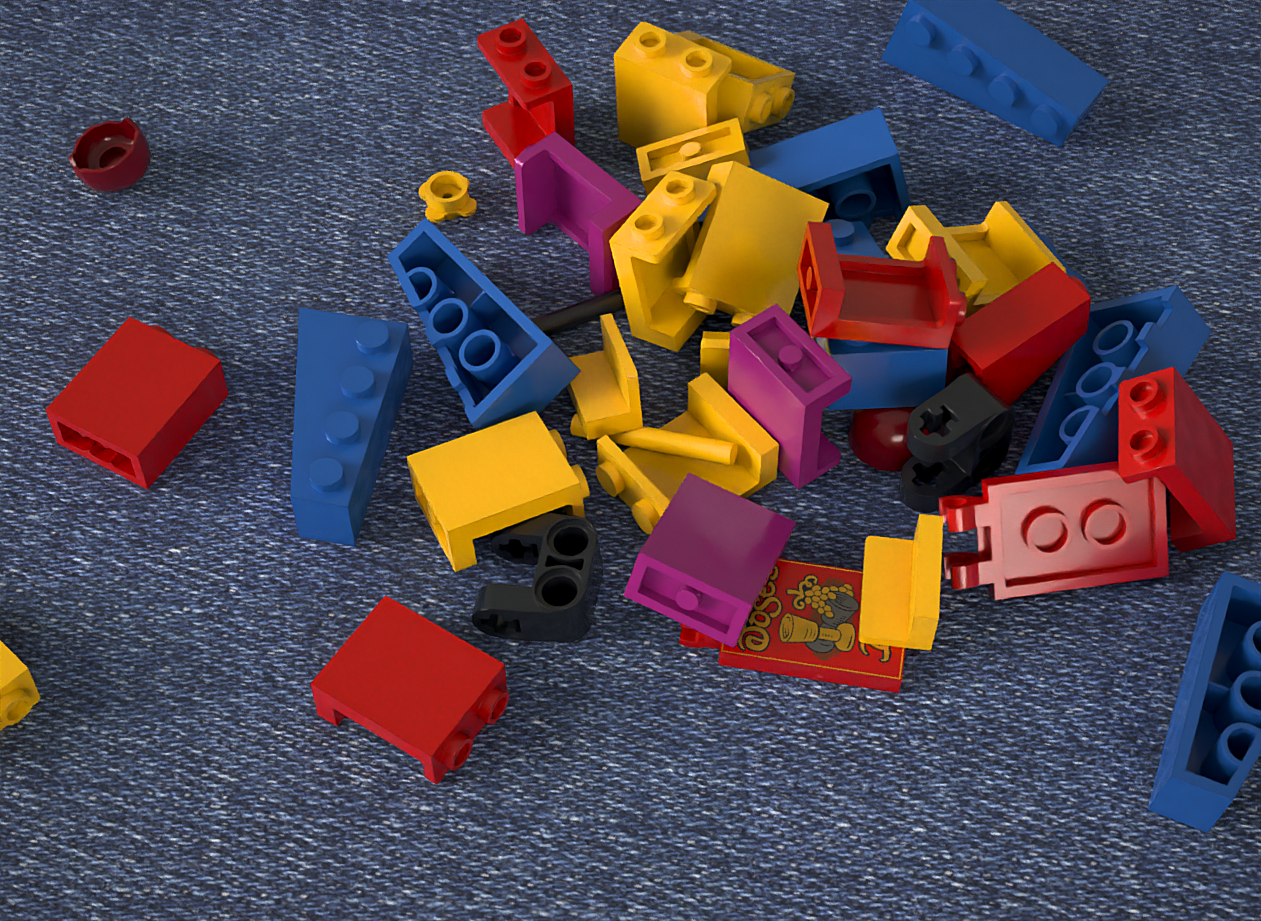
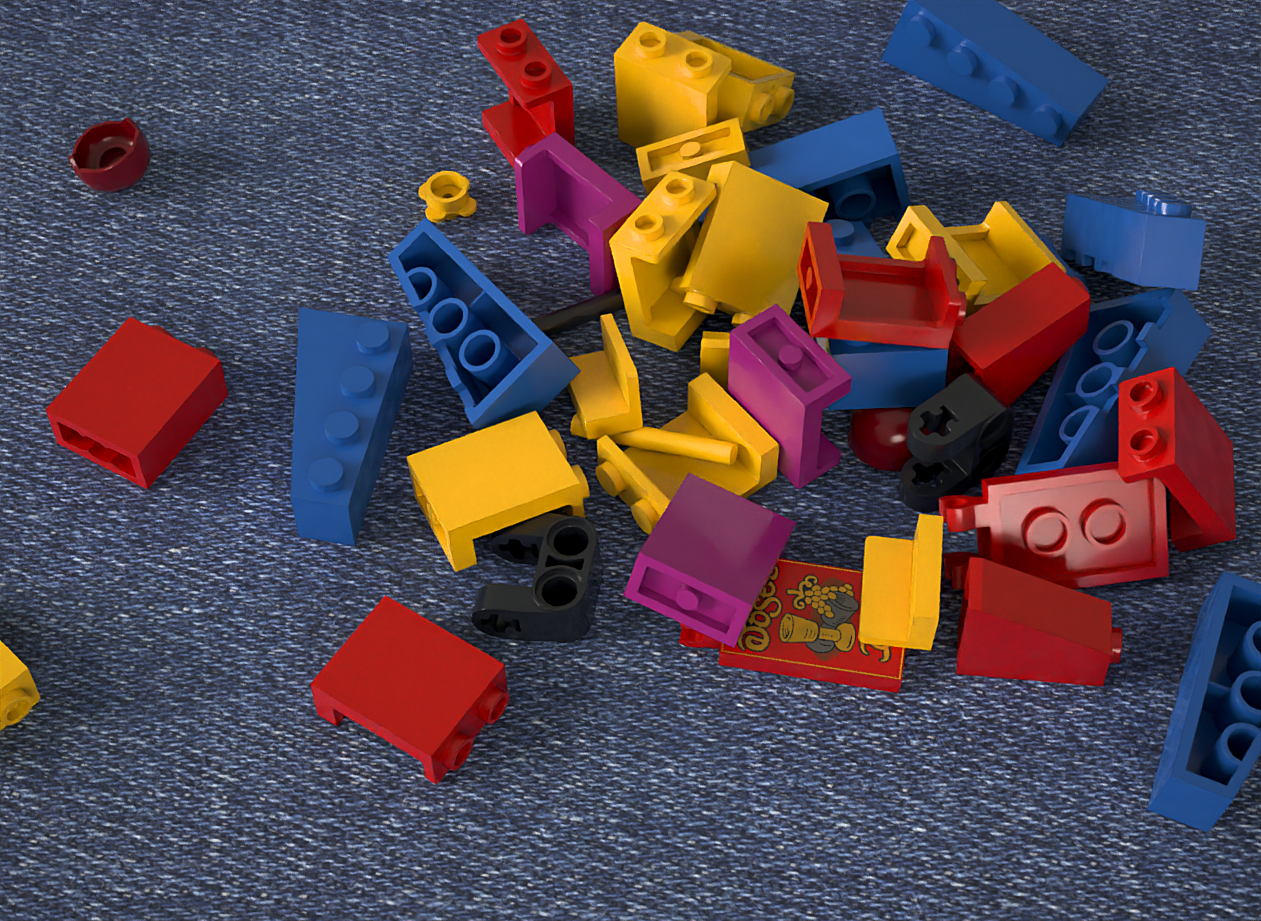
(1032, 629): none -> red slope
(1138, 239): none -> blue wedge

